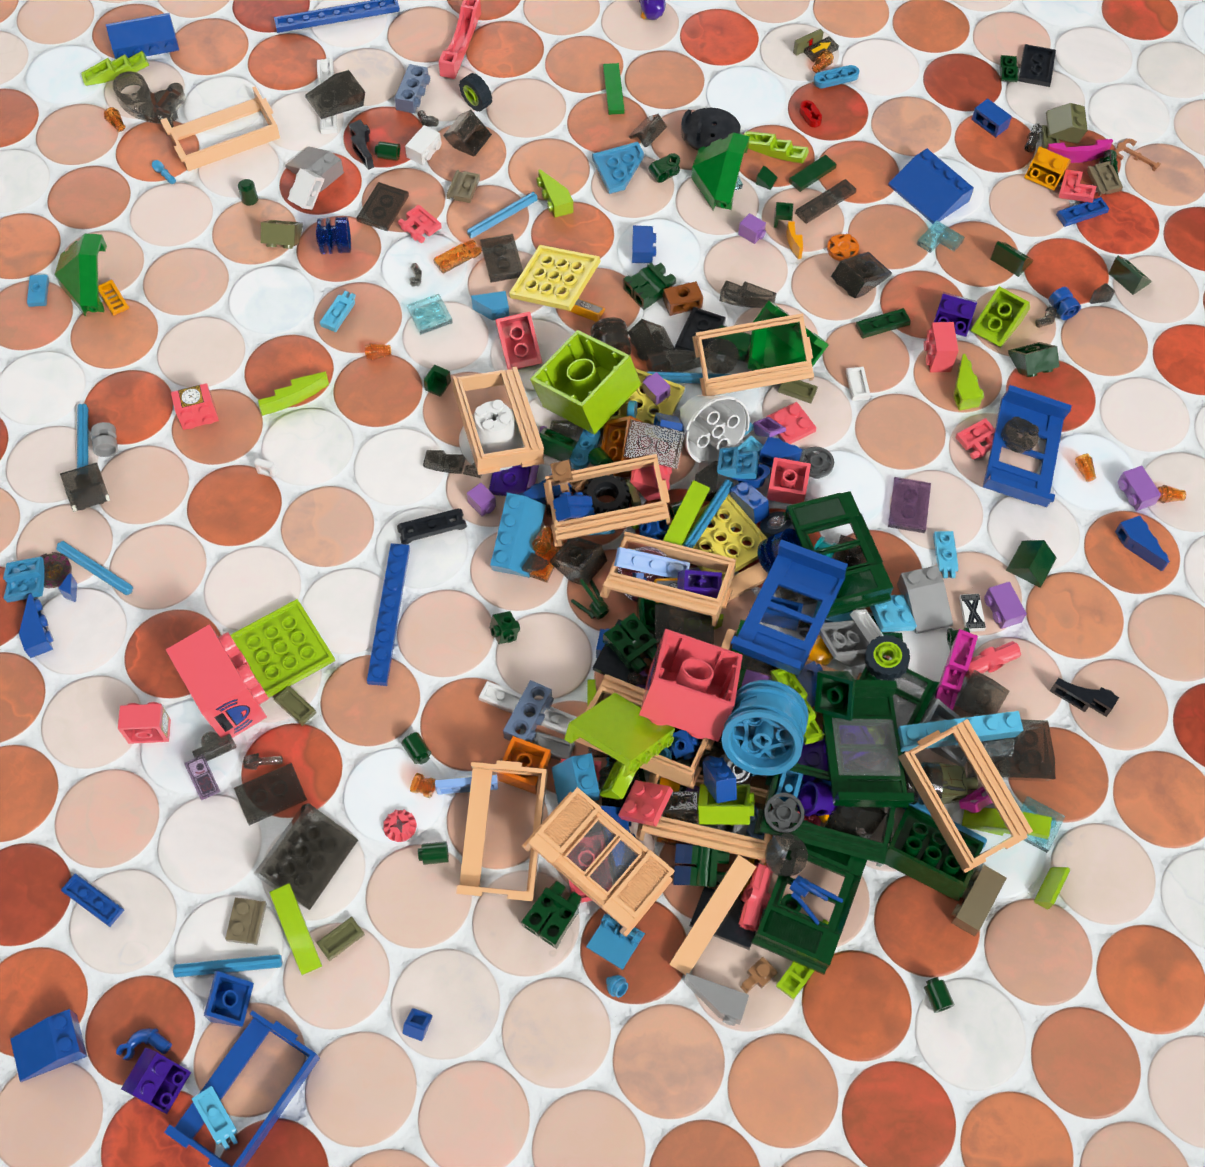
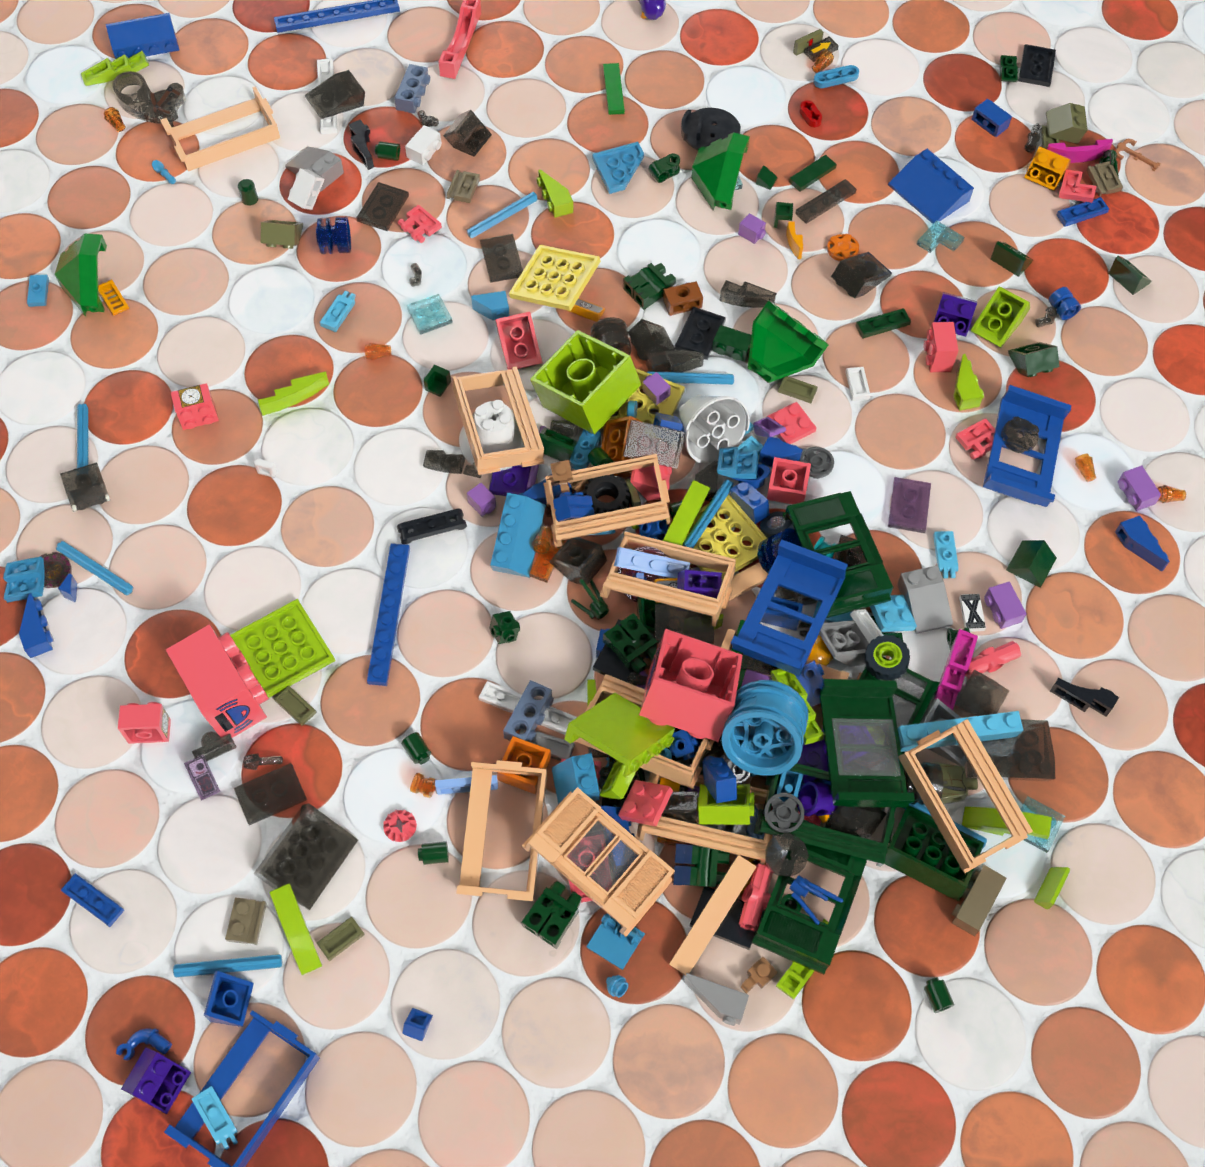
(48, 1045): blue slope -> none
(104, 439): light grey wheel -> none
(457, 256): clear orange hinge -> none
(475, 92): black wheel -> none
(534, 563): clear smoke tile -> none
(642, 244): blue brick -> none
(649, 129): clear smoke panel -> none
(730, 360): clear smoke plate -> none
(754, 378): light nougat piece -> none
(781, 149): lime slope -> none
(835, 694): dark green slope -> none
(975, 801): dark pink piece -> none
(1102, 294): clear smoke slope -> none

